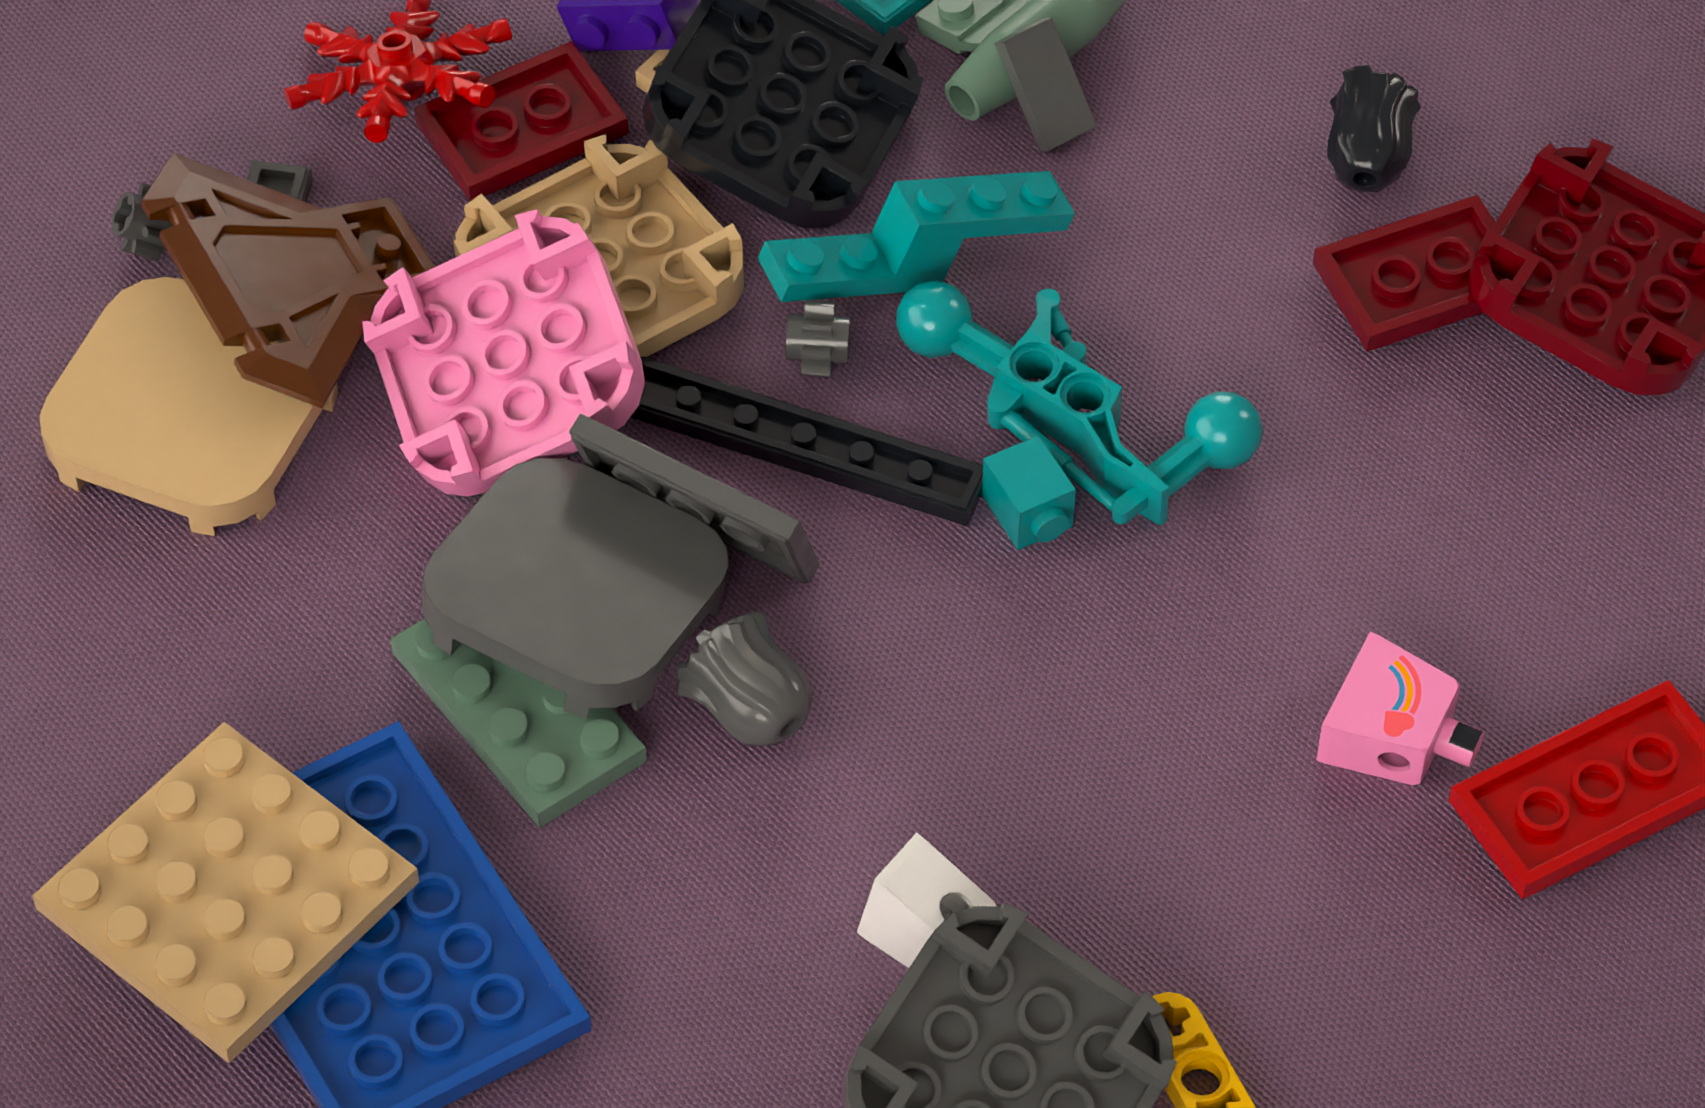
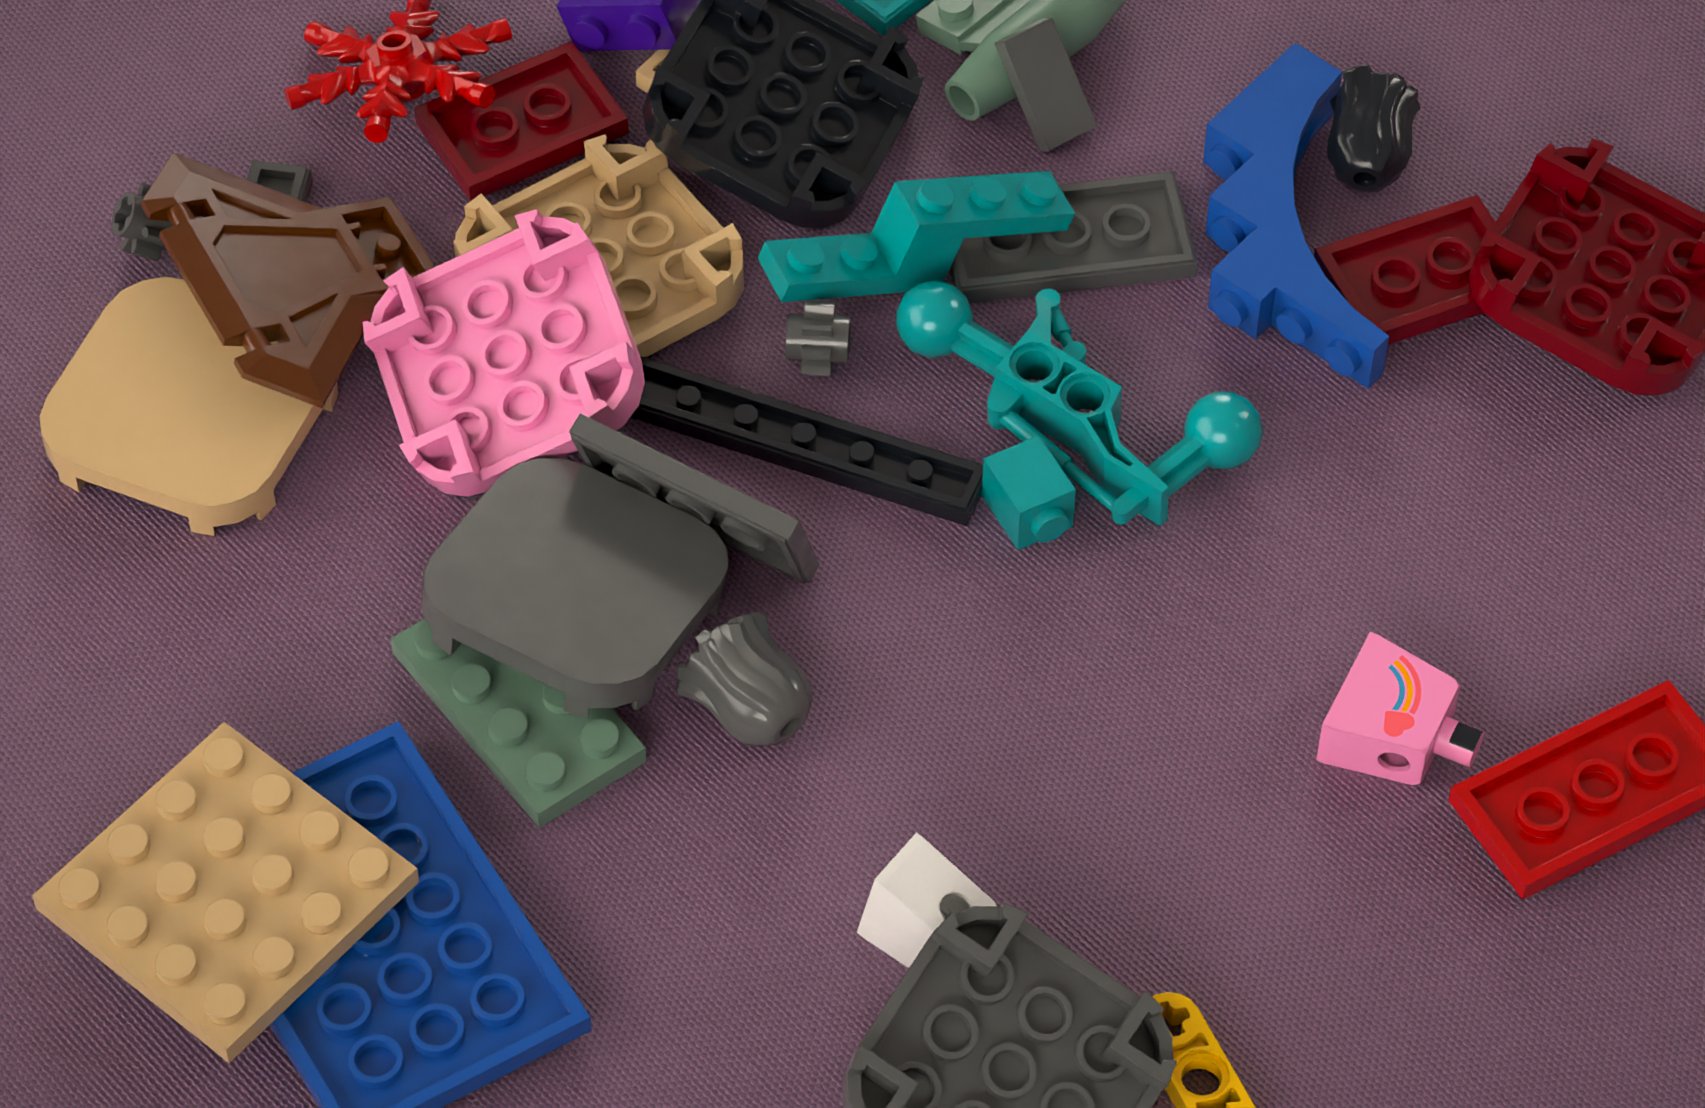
(1118, 237): none -> dark grey tile
(1254, 217): none -> blue arch

